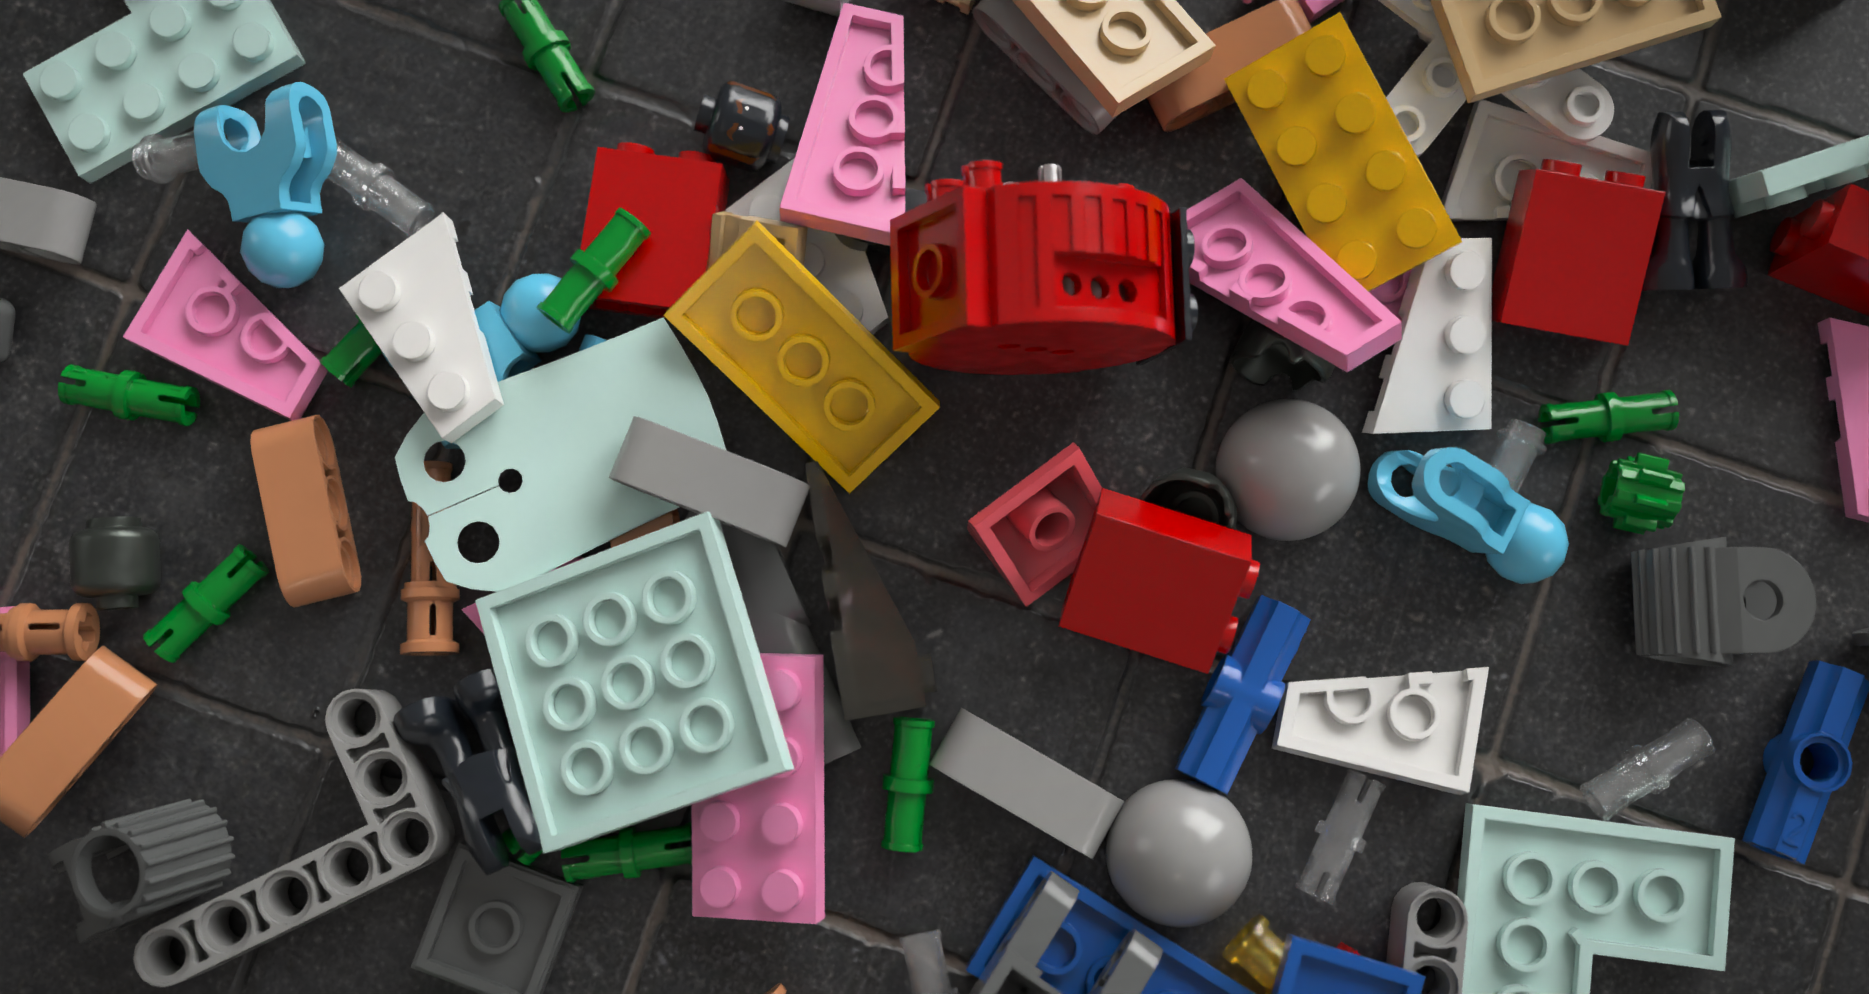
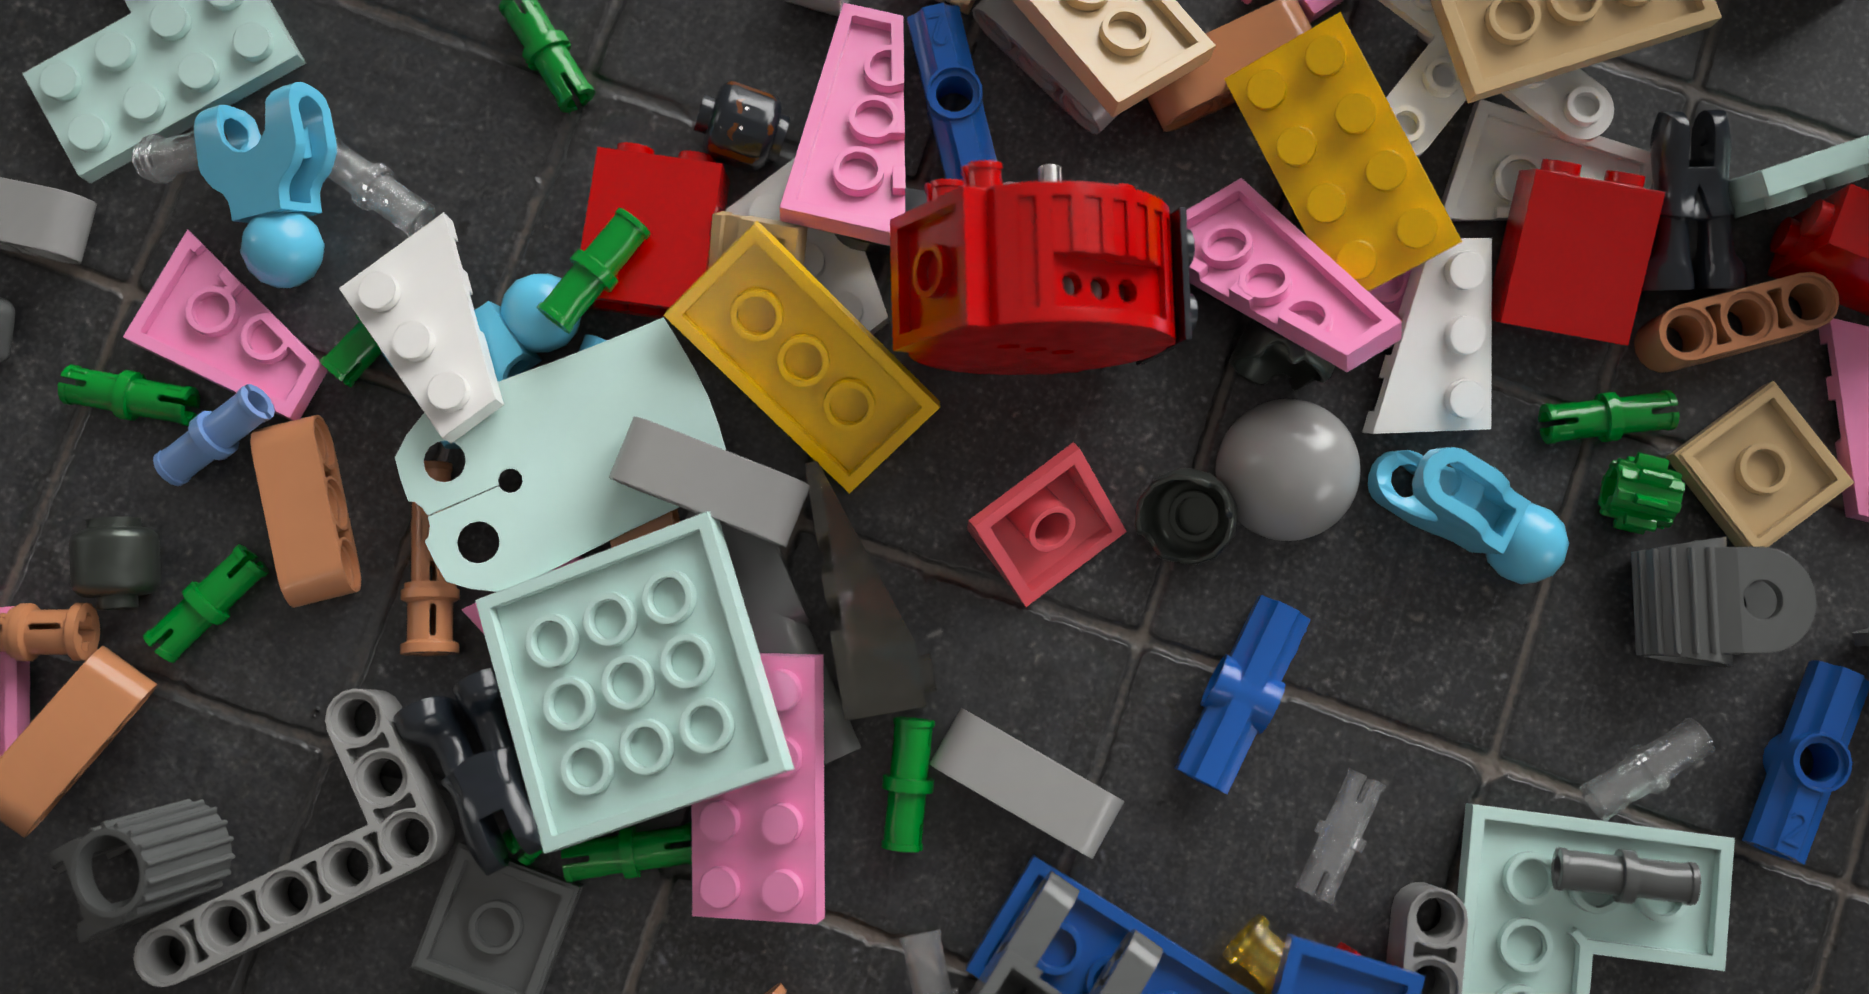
(214, 435): none -> medium blue pin
(948, 68): none -> blue piece
(1159, 581): red brick -> none
(1179, 853): light grey piece -> none
(1393, 726): white wing -> none
(1517, 451): clear pin -> none
(1625, 876): none -> dark grey pin
(1760, 469): none -> tan plate
(1763, 316): none -> nougat beam

